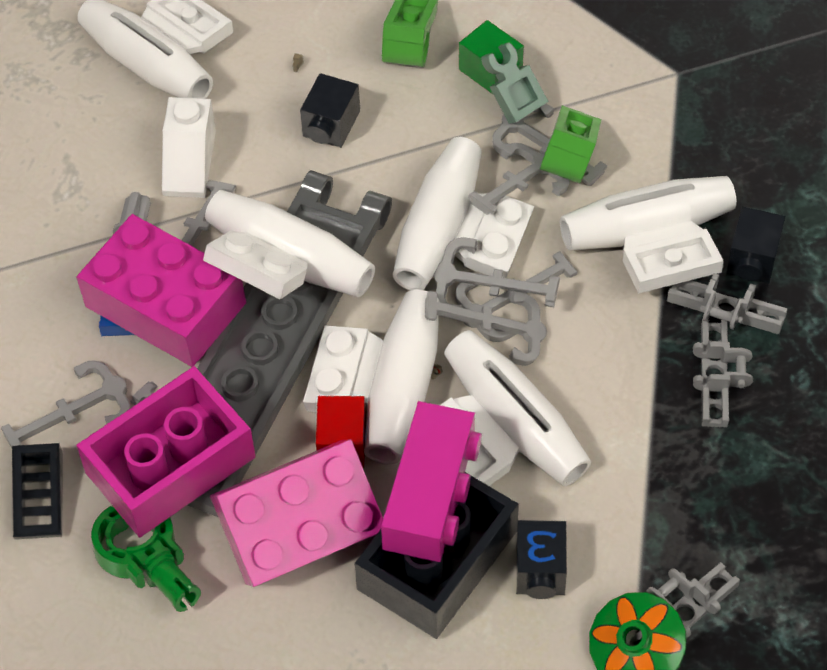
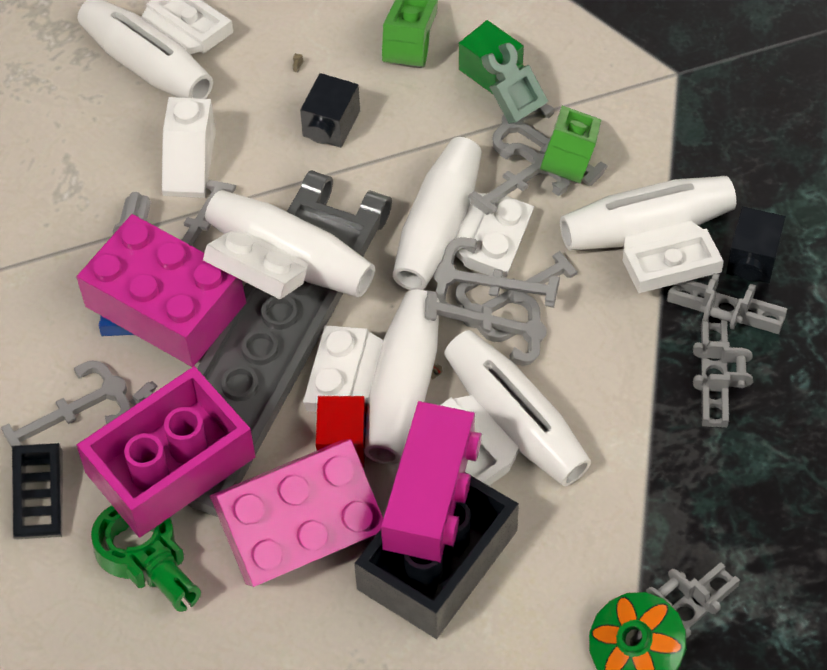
(541, 558): black brick -> none

